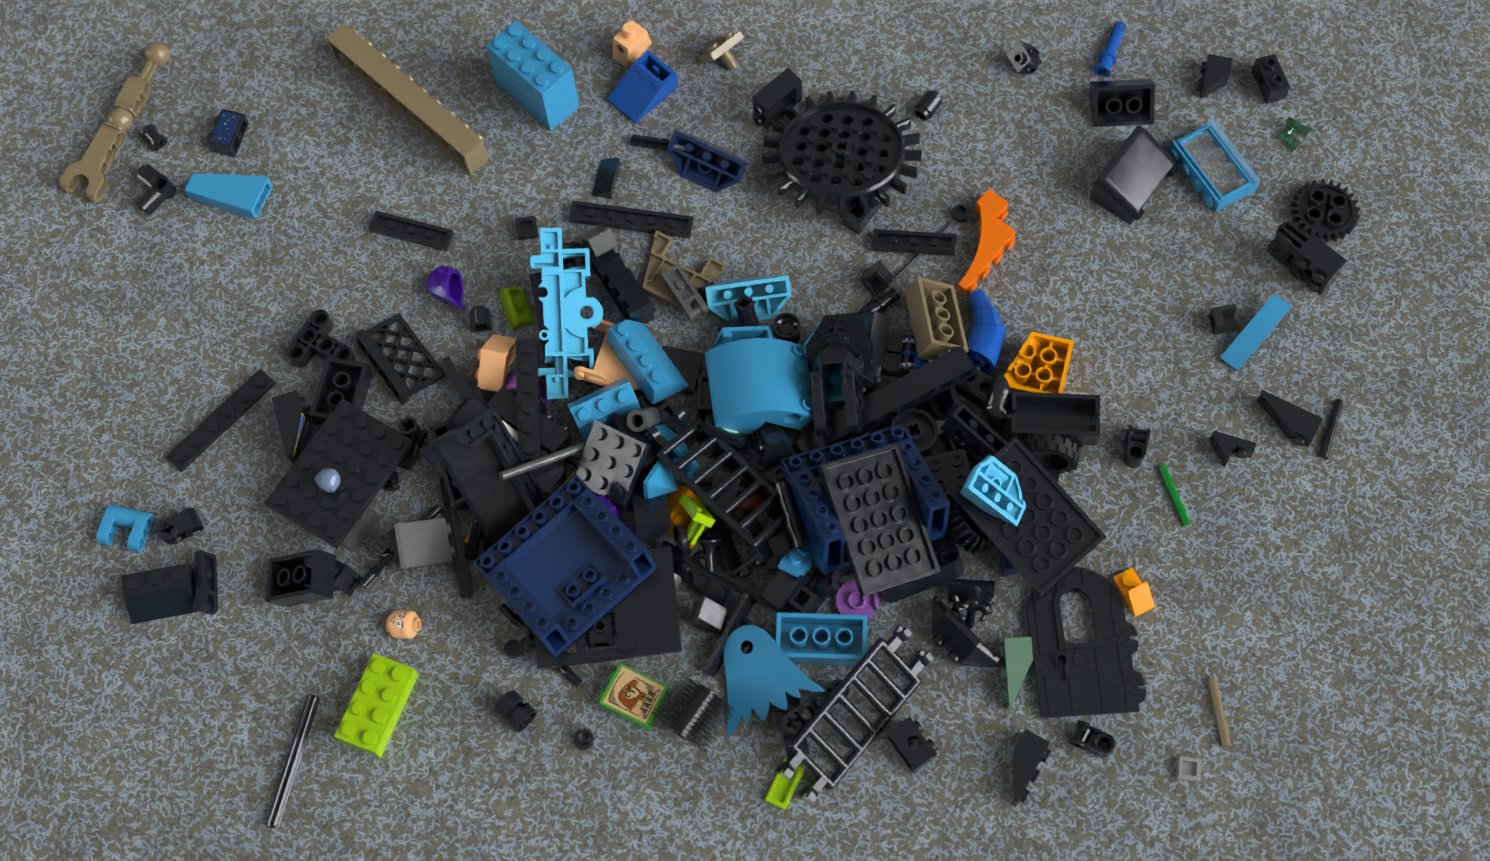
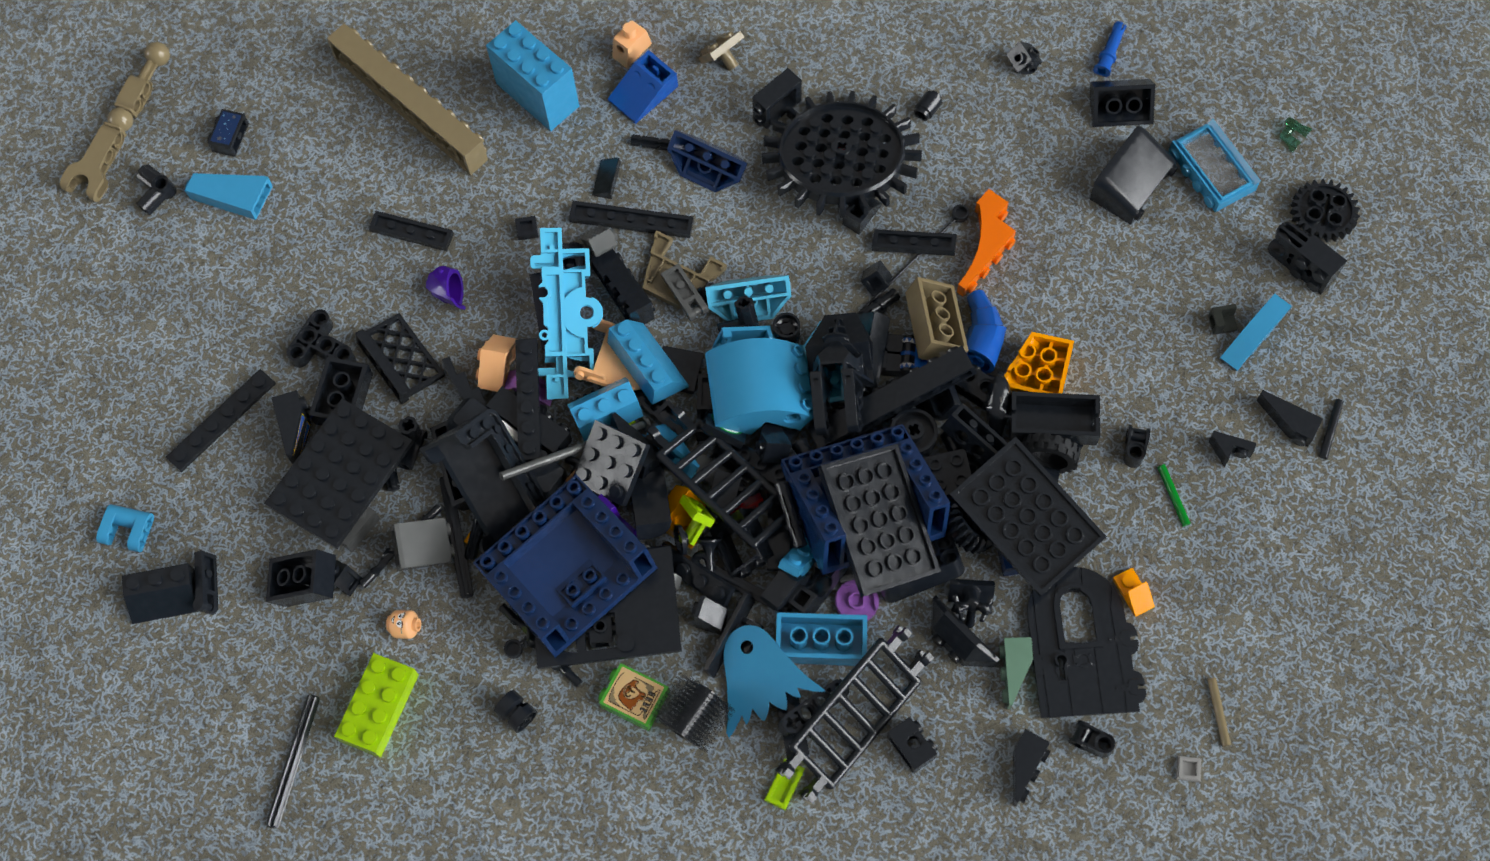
(153, 137): black bush -> none
(181, 526): black piece -> none
(328, 480): sand blue piece -> none
(480, 319): black plate -> none
(516, 307): lime slope -> none
(583, 732): black axle -> none
(643, 418): dark grey brick -> none
(659, 481): dark azure slope -> none
(995, 490): medium azure wedge -> none
(1215, 74): black slope -> none
(1270, 78): black brick -> none

